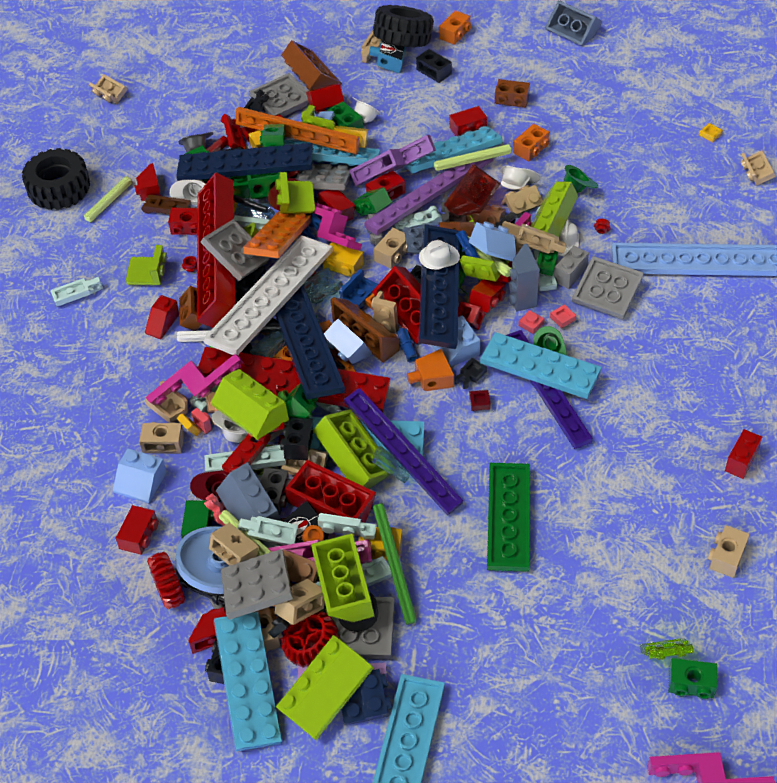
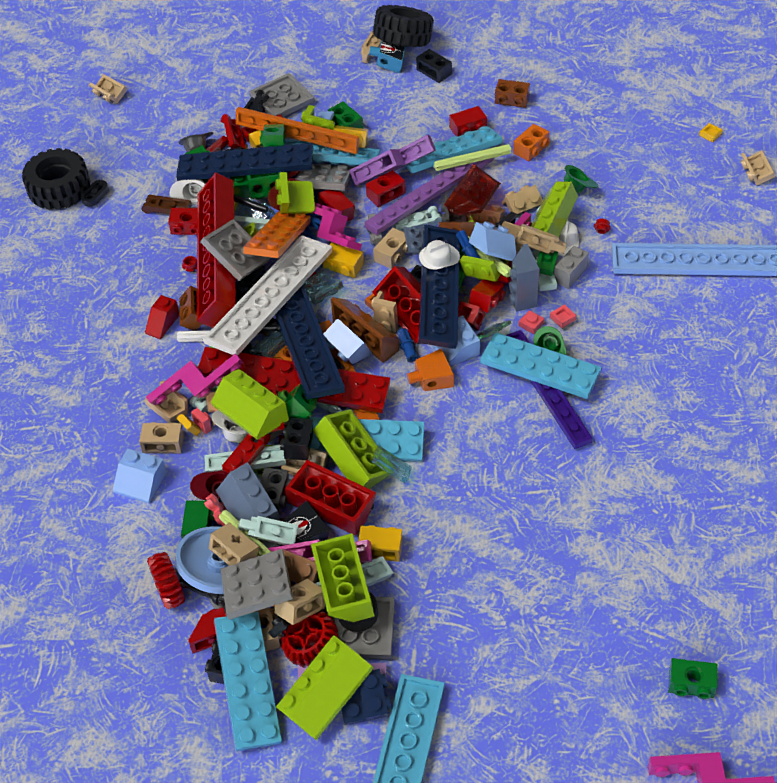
(75, 290): light aqua hinge -> none
(94, 193): none -> black plate
(107, 199): yellowish green axle -> none
(137, 530): red brick -> none
(147, 183): red slope -> none
(147, 269): lime bracket -> none
(308, 66): dark orange slope -> none
(312, 533): orange tile -> none
(325, 97): red brick -> none
(346, 525): light aqua hinge -> none
(357, 289): blue bracket -> none
(366, 111): white piece -> none
(372, 201): green brick -> none
(394, 564): bright green axle -> none
(403, 451): dark purple plate -> none
(455, 27): orange brick -> none
(471, 371): black plate -> none
(479, 400): dark red plate -> none
(493, 329): none -> piece
(509, 517): green plate -> none
(516, 178): white piece -> none
(573, 23): sand blue slope -> none
(607, 287): light grey plate -> none
(667, 648): clear neon green plate -> none
(728, 561): tan brick -> none
(743, 454): red brick -> none

